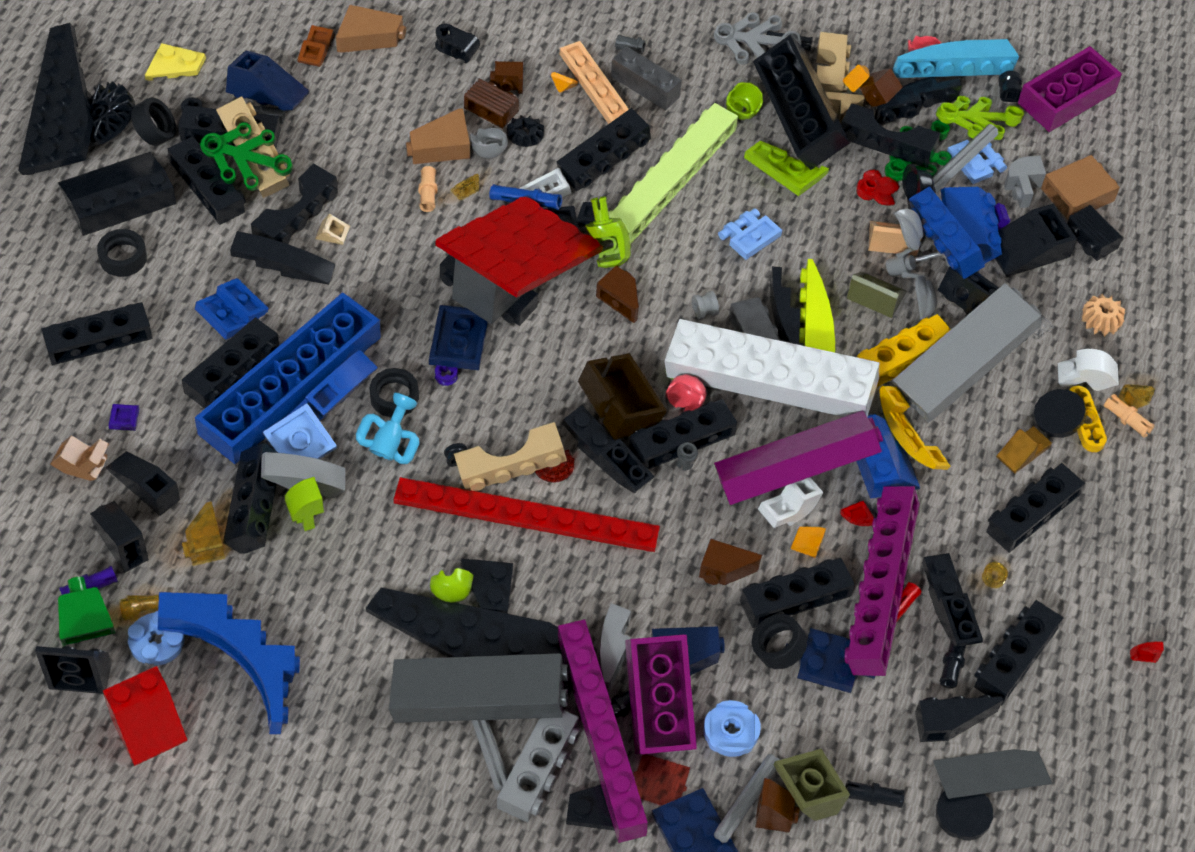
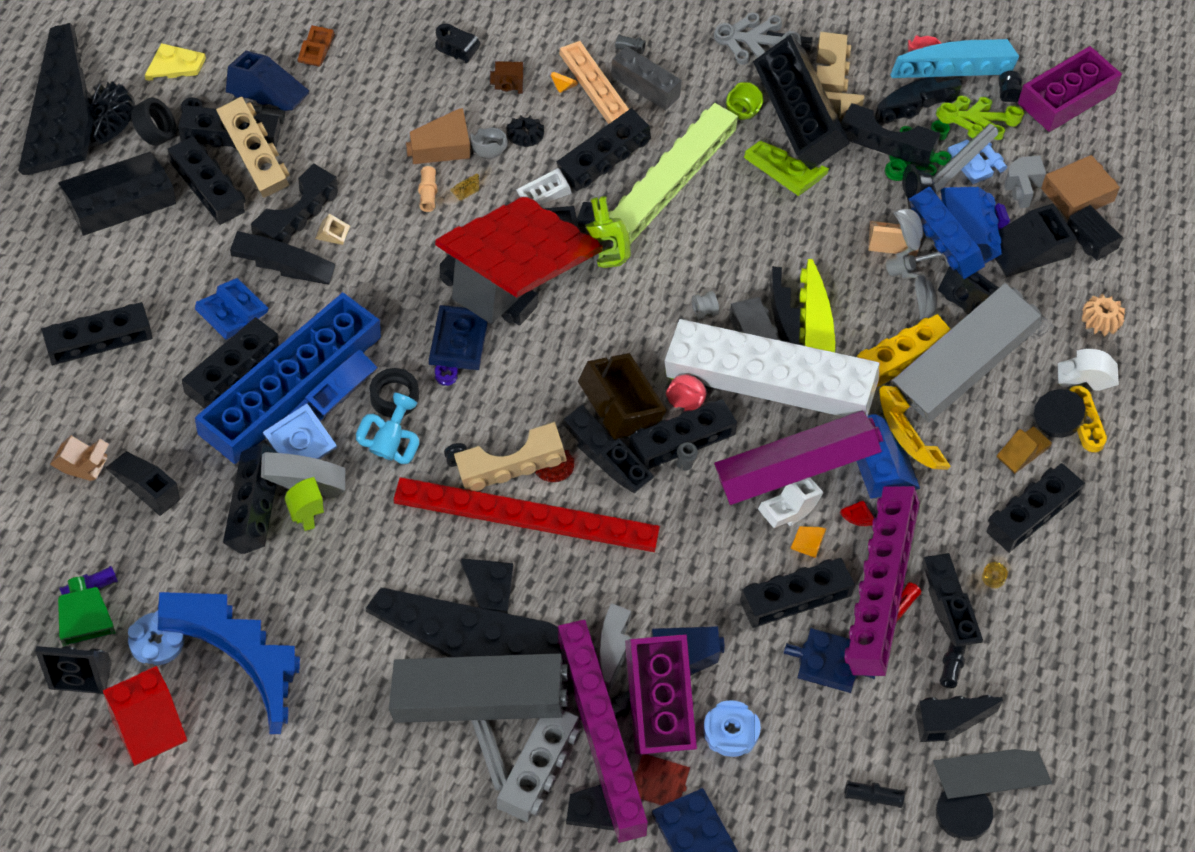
(120, 535): black slope -> none
(122, 267): black tyre -> none
(124, 417): dark purple tile -> none
(137, 606): clear yellow cone -> none
(203, 538): clear yellow slope -> none
(243, 153): green plant -> none
(369, 30): medium nougat slope -> none
(452, 587): lime hair -> none
(491, 103): reddish brown brick -> none
(511, 194): blue pin -> none
(619, 292): reddish brown slope -> none
(727, 563): reddish brown slope -> none
(745, 799): light grey axle -> none
(753, 238): light blue plate -> none
(769, 628): black tyre -> none
(776, 808): reddish brown slope -> none
(813, 784): olive slope -> none
(856, 77): light orange slope -> none
(875, 293): olive slope -> none
(877, 188): red plate -> none
(880, 87): reddish brown slope -> none
(1043, 624): black brick -> none
(1129, 415): light nougat pin -> none
(1136, 395): clear yellow slope -> none
(1147, 652): red tile -> none

